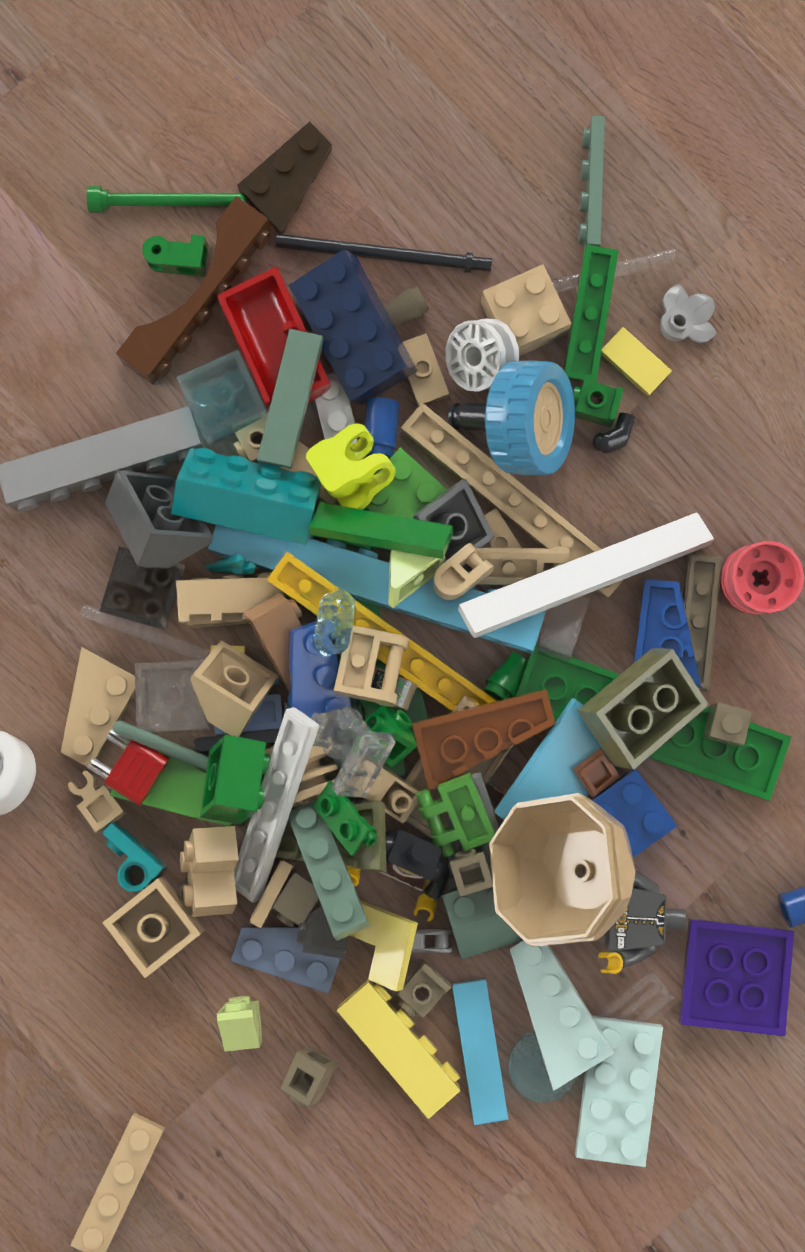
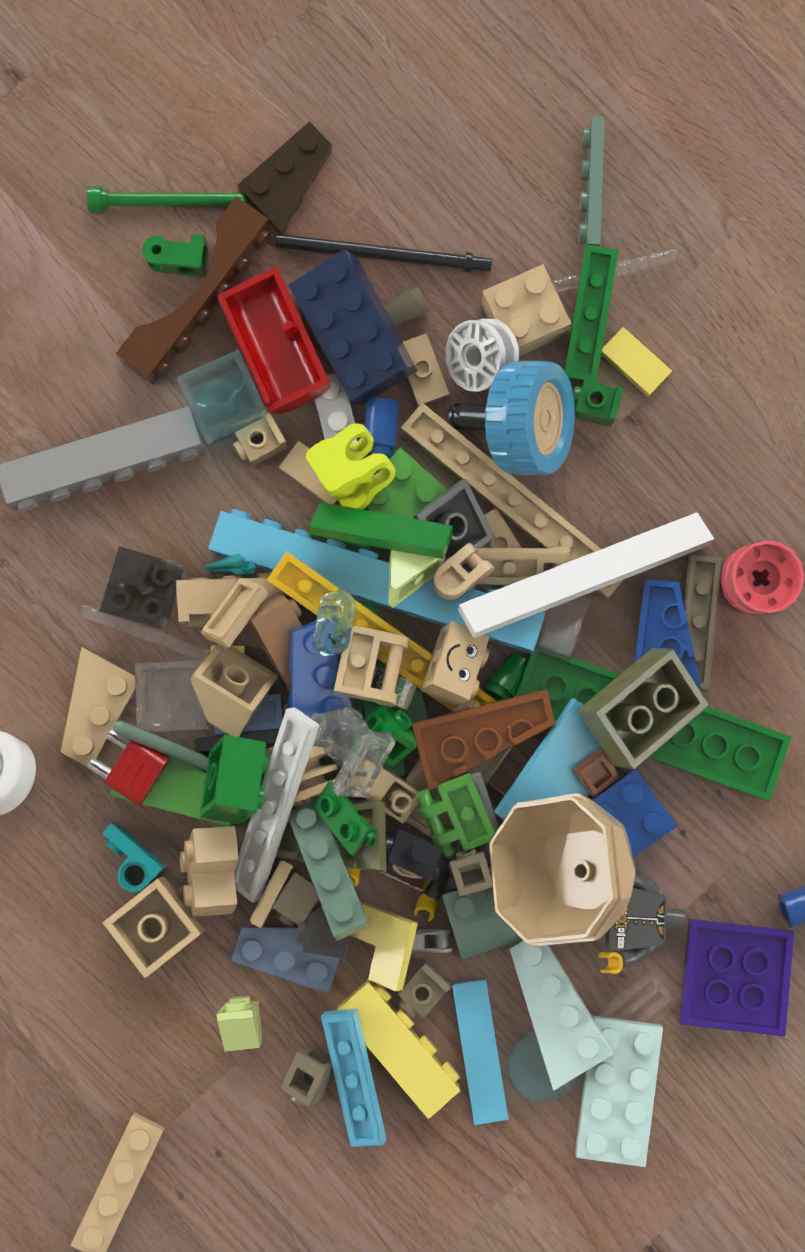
(98, 805): tan plate -> none
(143, 515): dark grey slope -> none
(234, 612): none -> tan tile
(246, 495): teal brick -> none
(290, 398): sand green tile -> none
(353, 1077): none -> medium azure tile
(455, 664): none -> tan brick
(615, 438): black arm -> none
(689, 313): light grey plate -> none
(727, 724): dark tan brick -> none

